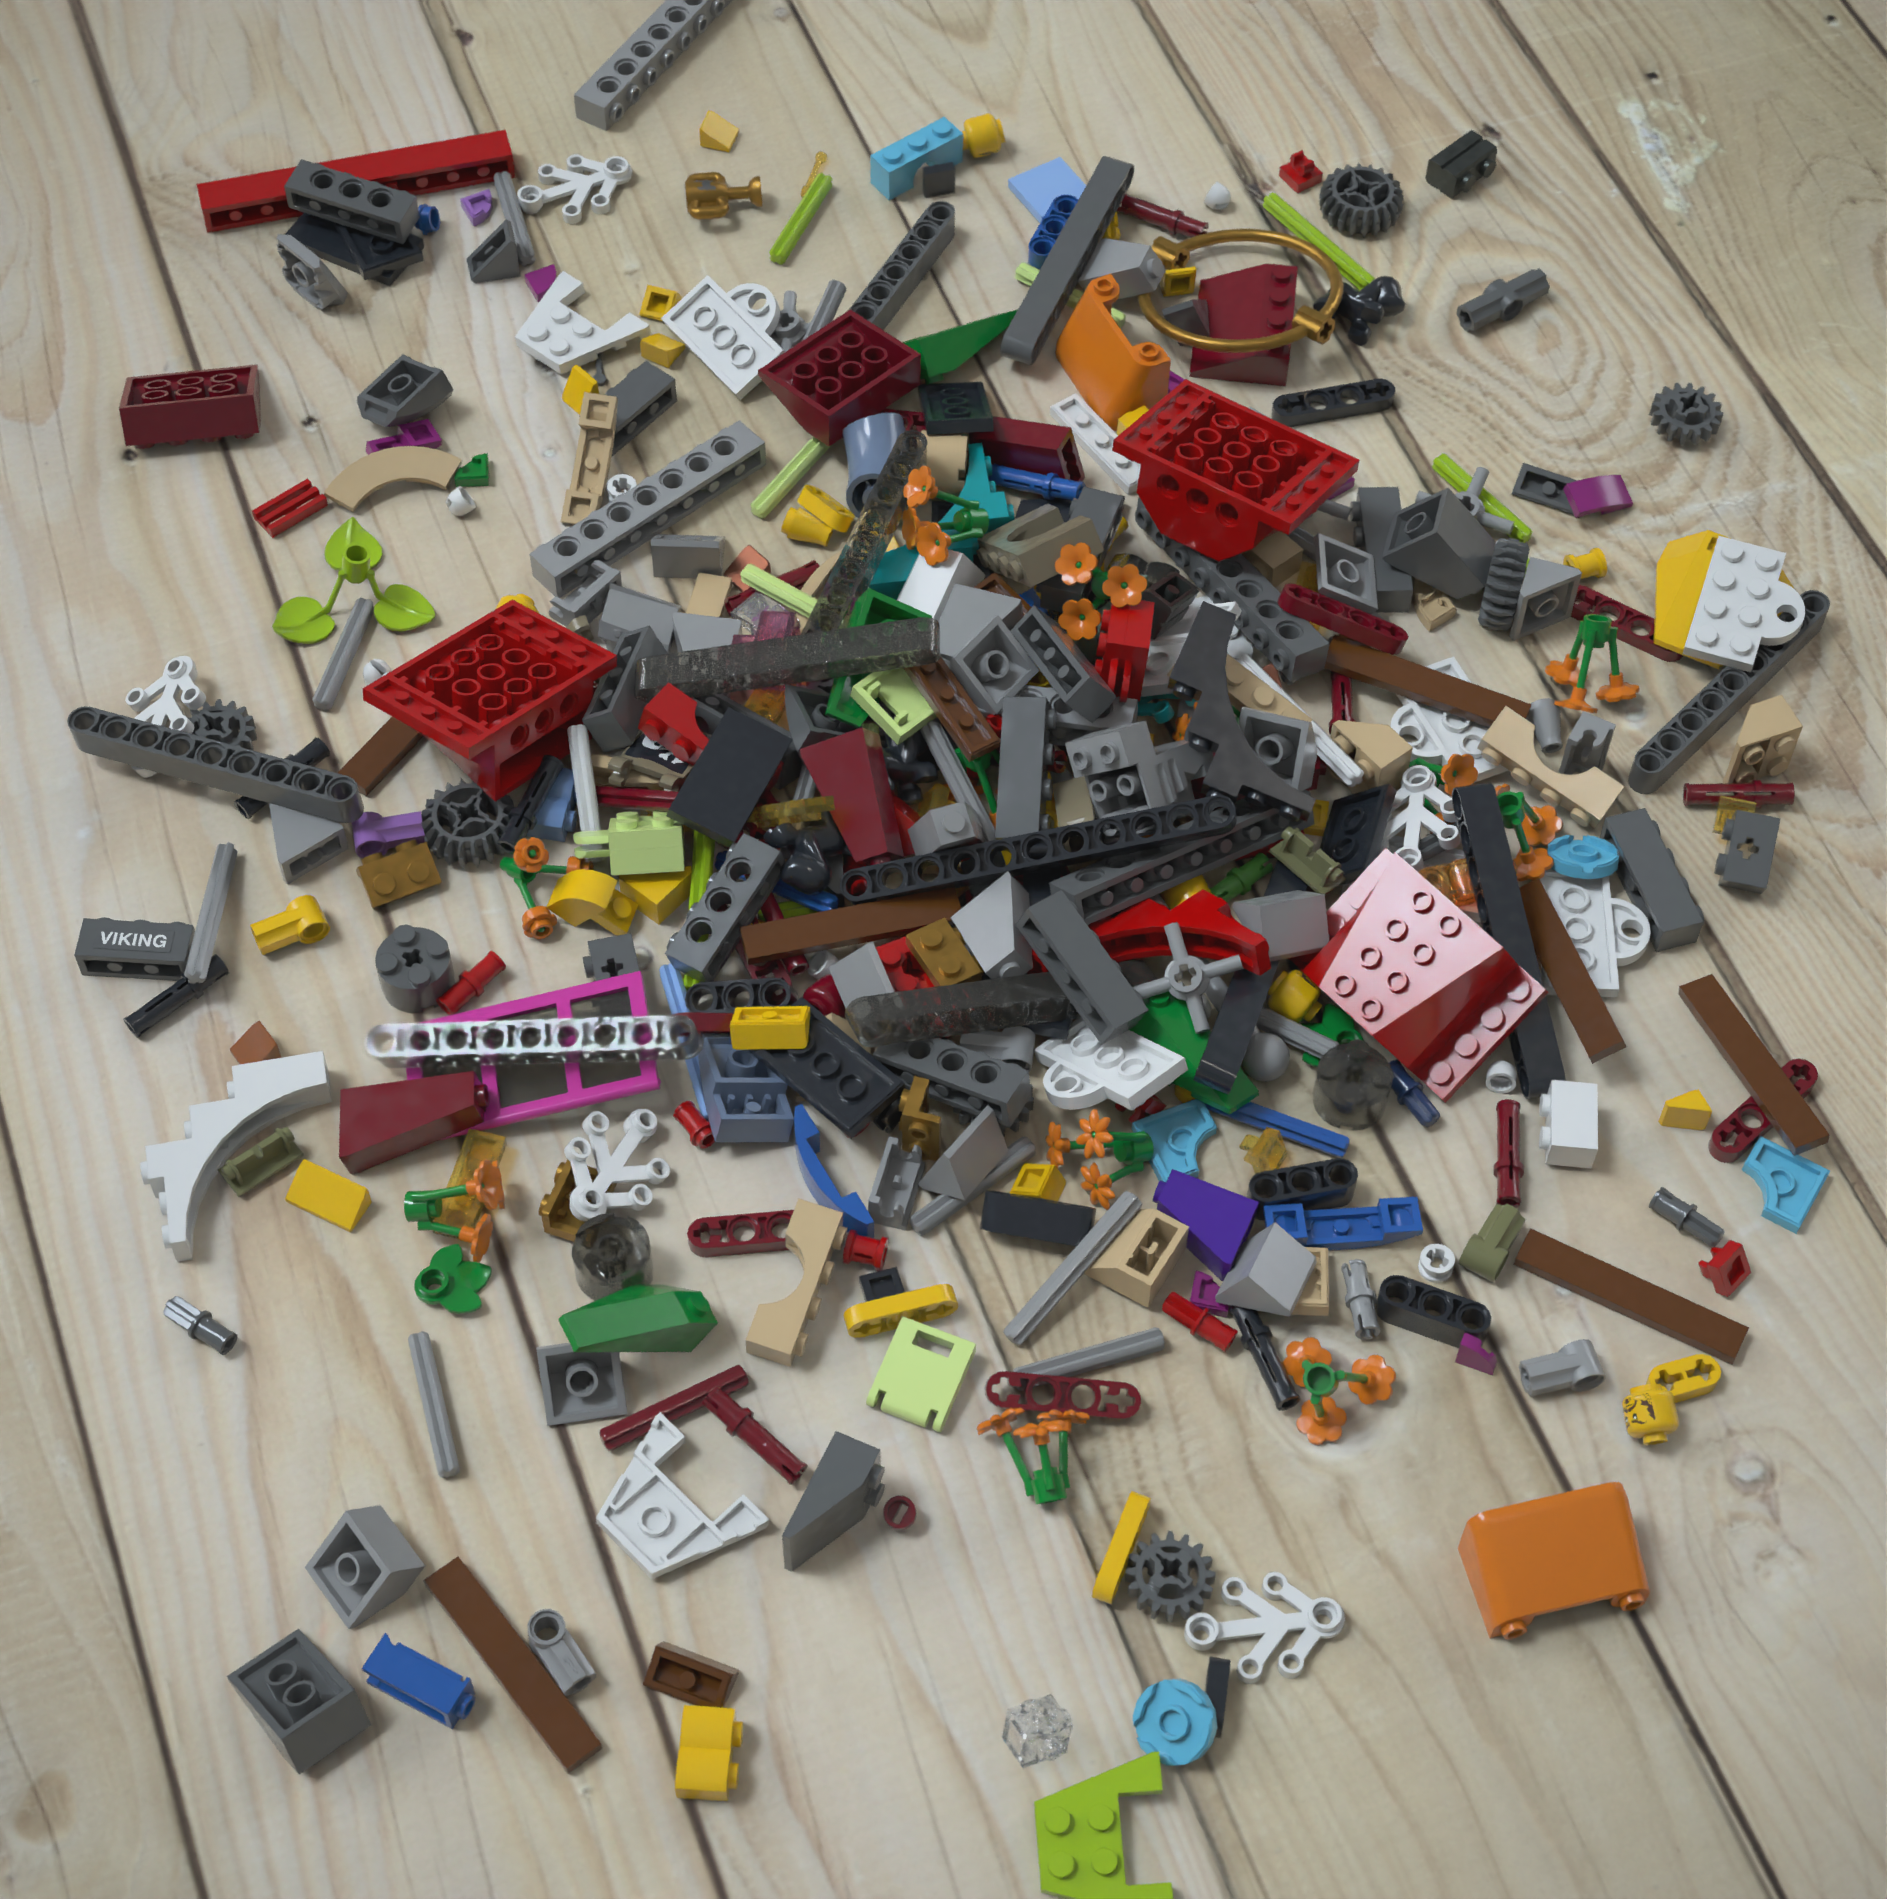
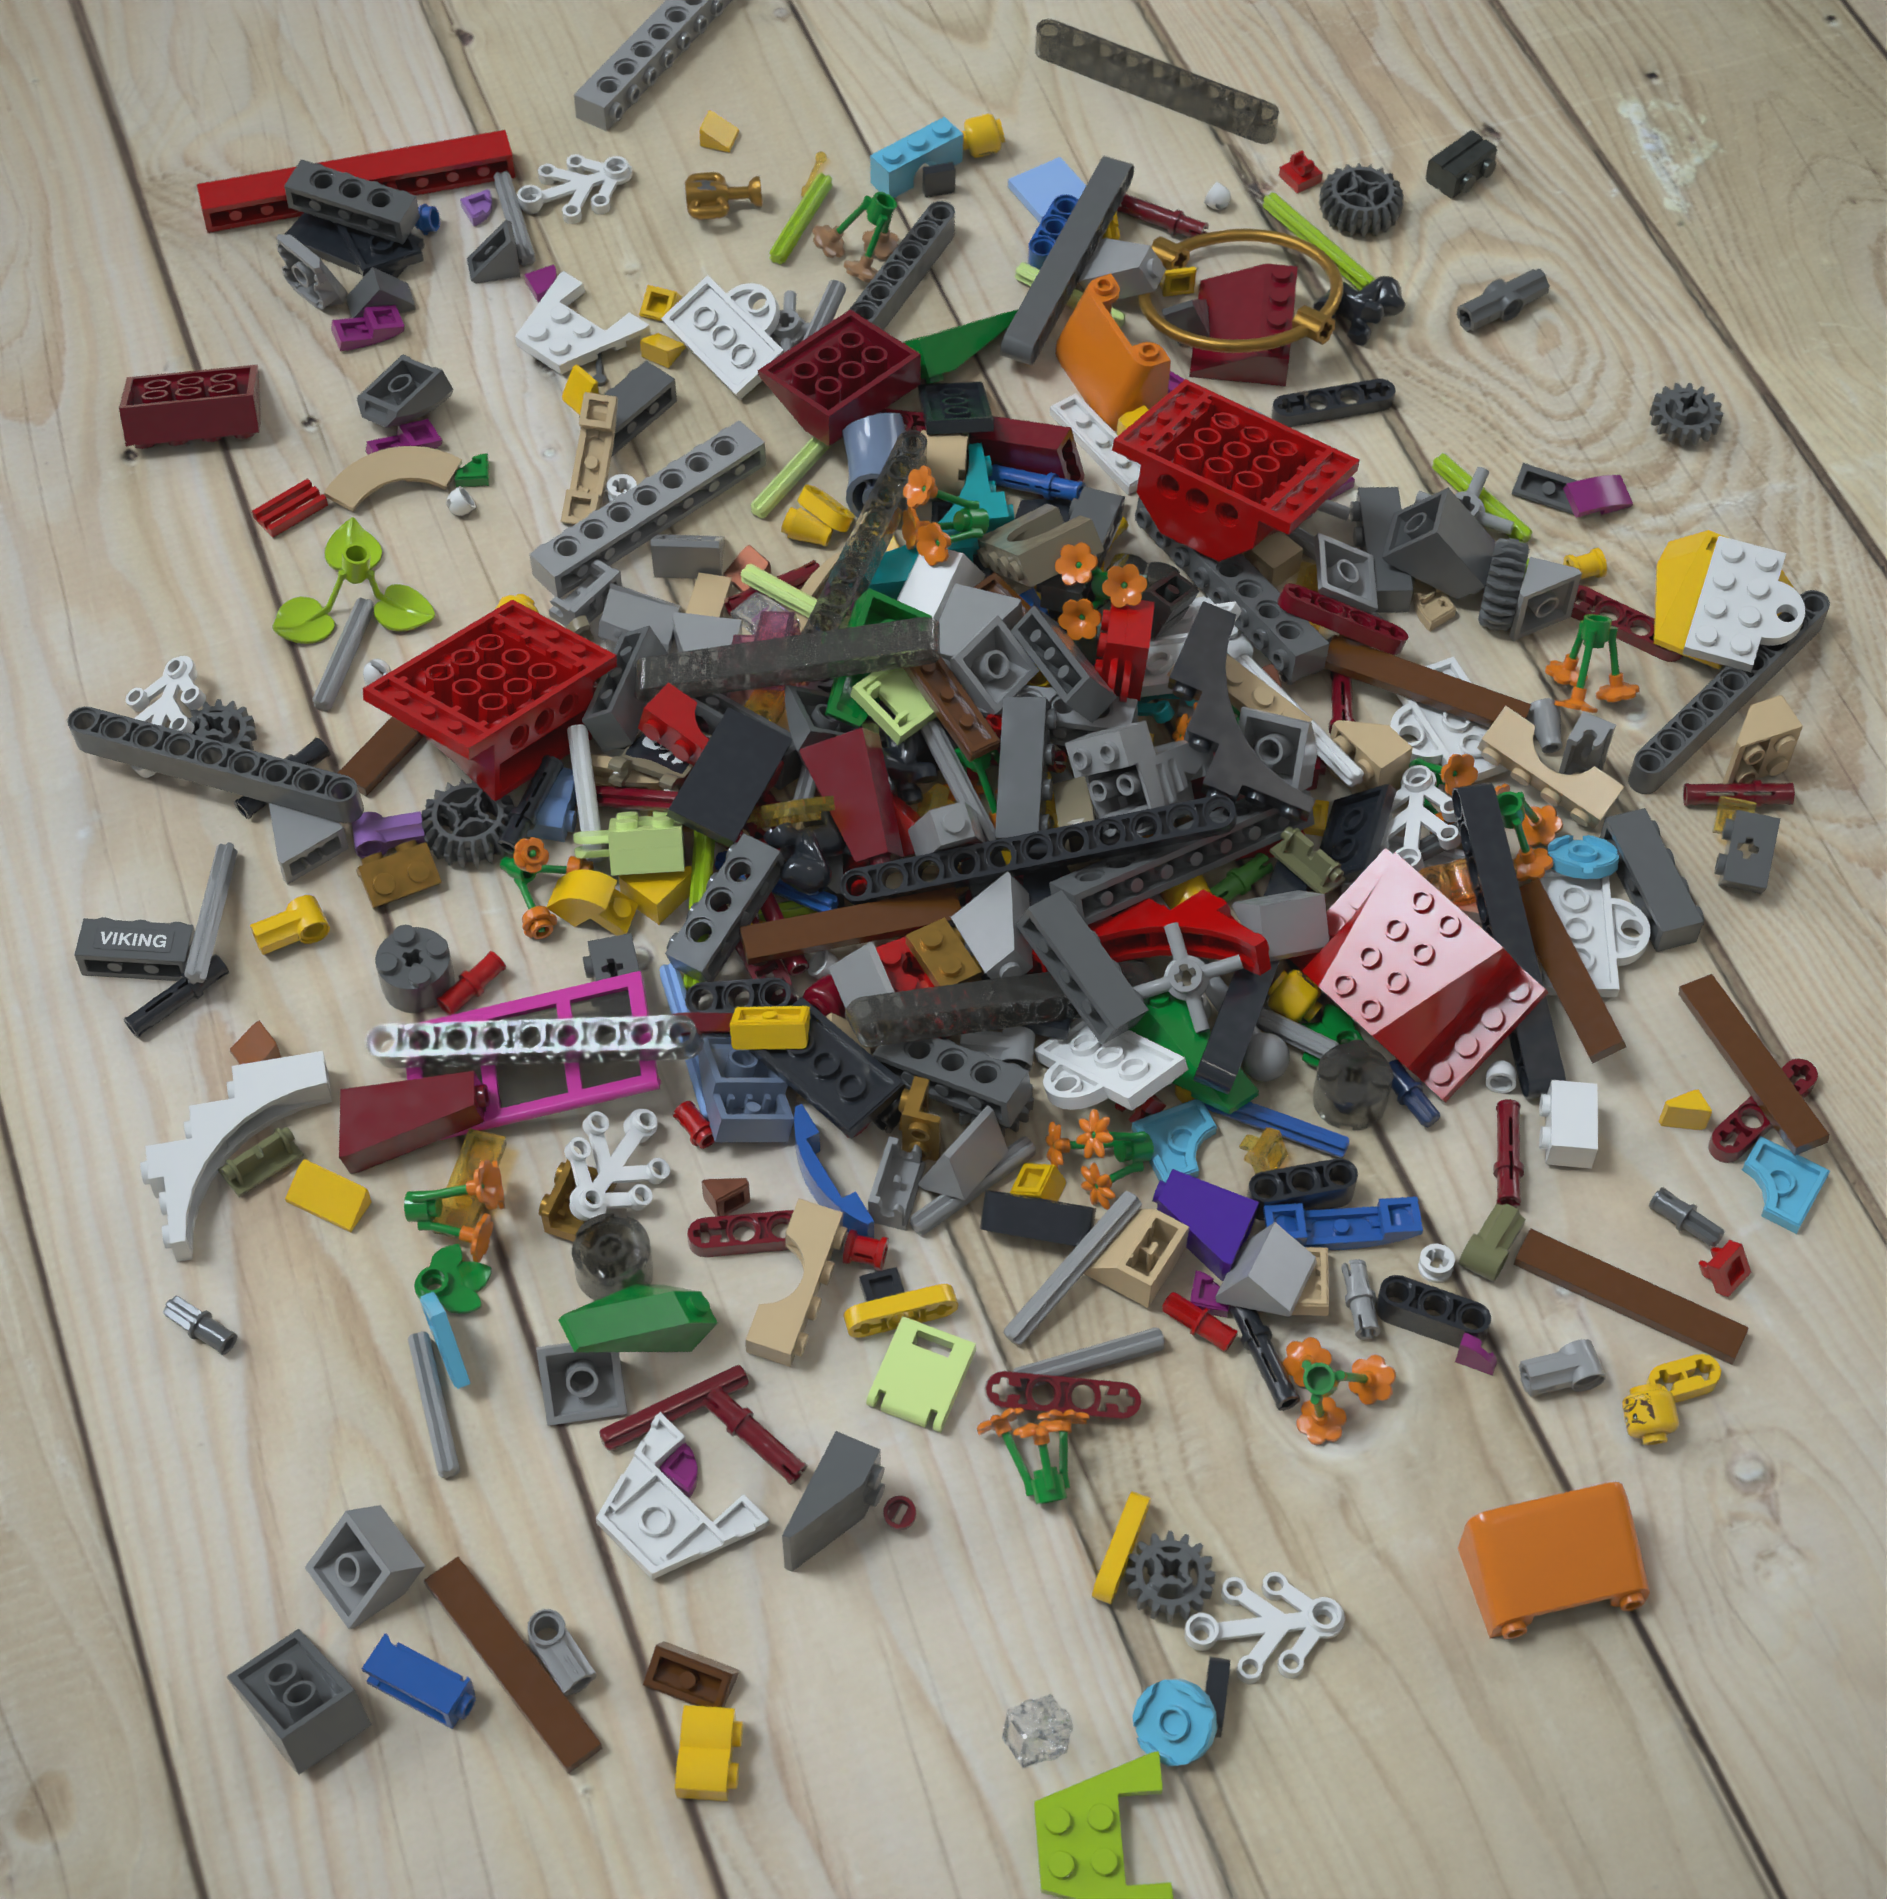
(375, 327): none -> magenta slope
(379, 290): none -> dark grey slope
(444, 1339): none -> medium azure tile
(681, 1469): none -> magenta tile
(725, 1194): none -> copper slope
(877, 242): none -> plant
(1156, 81): none -> clear smoke beam

